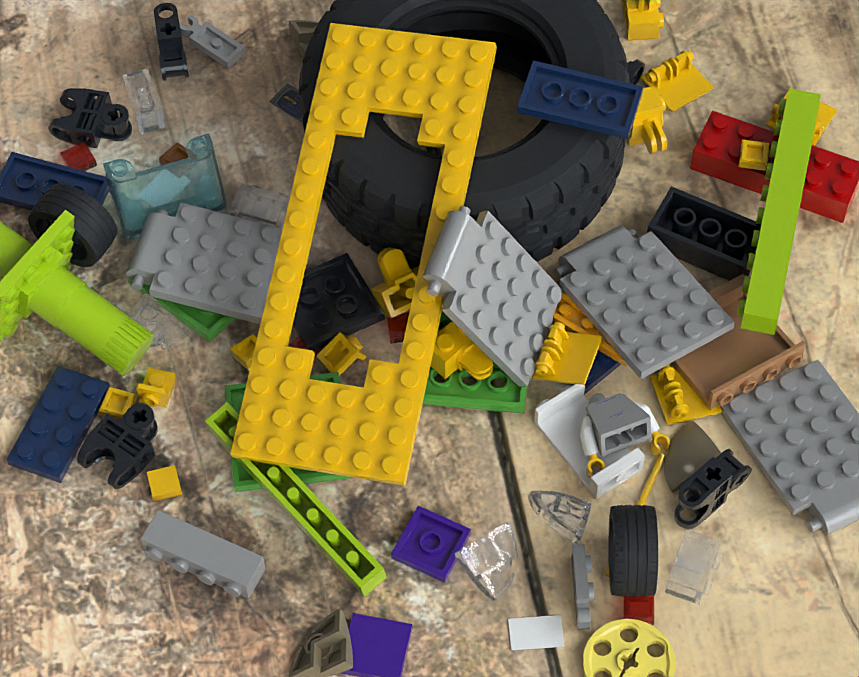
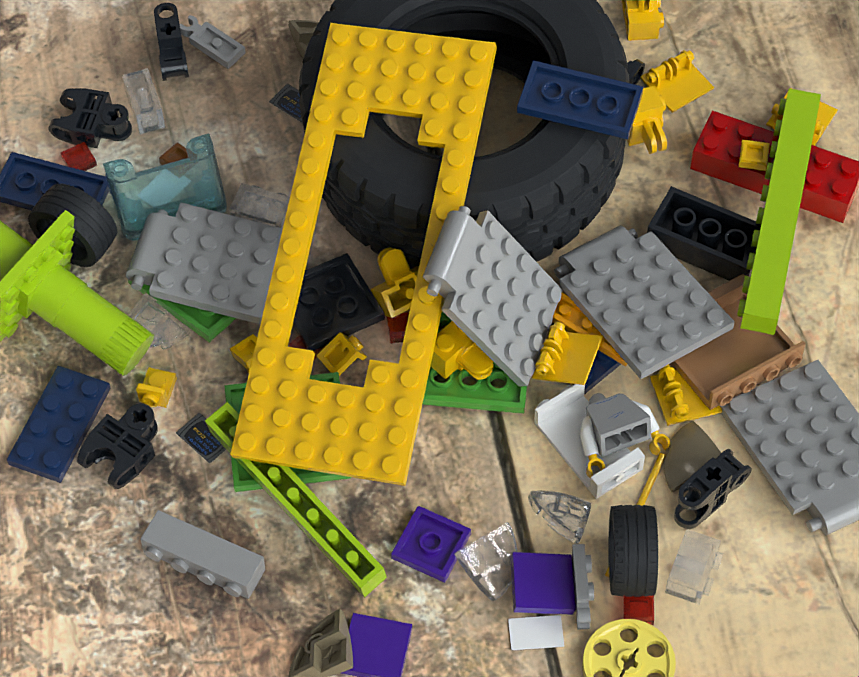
(117, 403): yellow tile -> none
(164, 483): yellow tile -> none
(200, 438): none -> sticker
(542, 583): none -> dark purple tile

